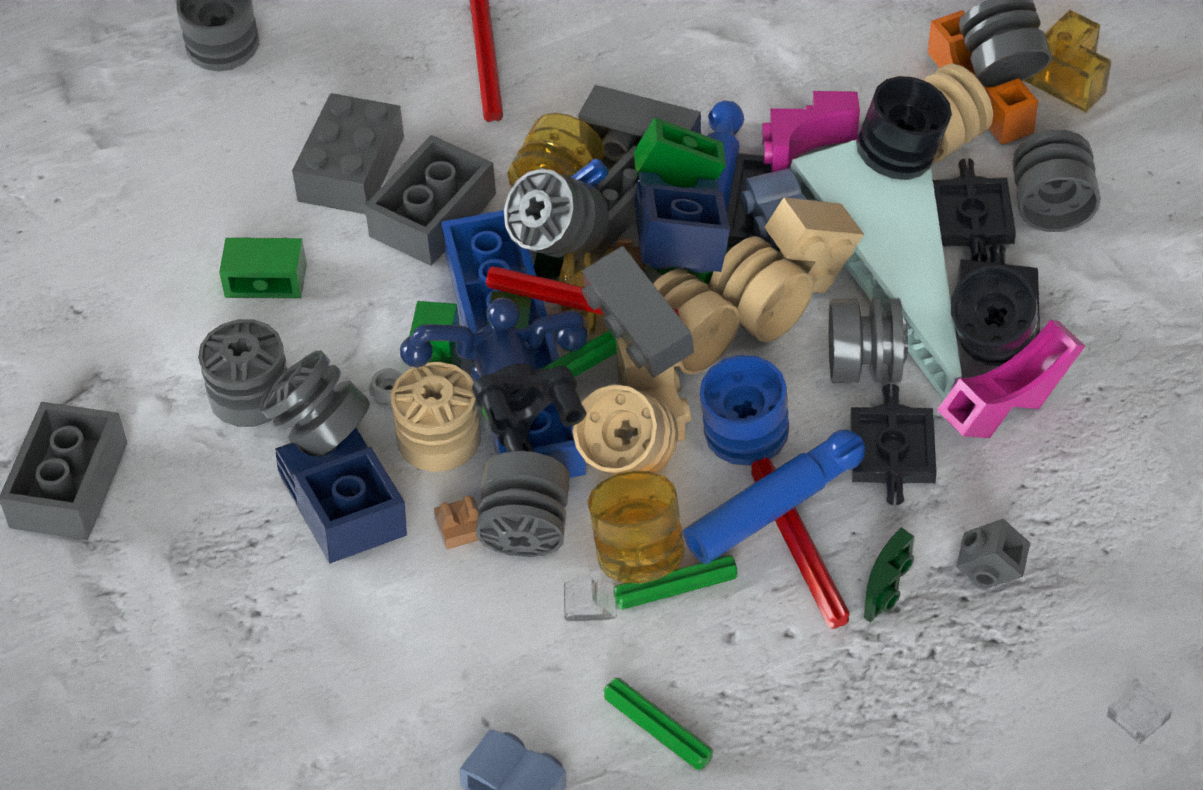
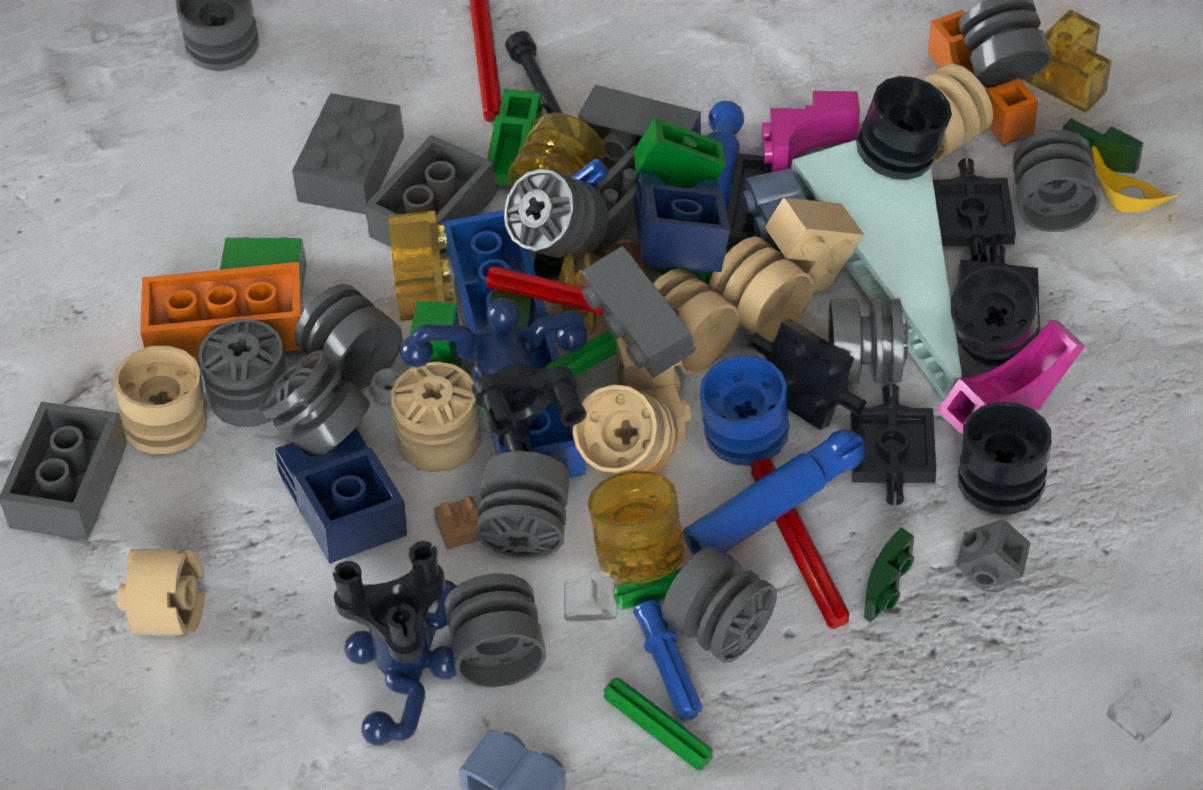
(160, 399): none -> tan wheel
(162, 592): none -> tan brick
(188, 306): none -> orange slope
(350, 334): none -> dark grey wheel
(398, 634): none -> wheel
(417, 261): none -> clear yellow brick
(494, 630): none -> dark grey wheel
(510, 129): none -> green slope
(523, 51): none -> black piece
(662, 645): none -> blue axle
(719, 604): none -> dark grey wheel
(812, 372): none -> black plate
(1004, 458): none -> black wheel
(1114, 183): none -> yellow piece
(1116, 148): none -> dark green slope

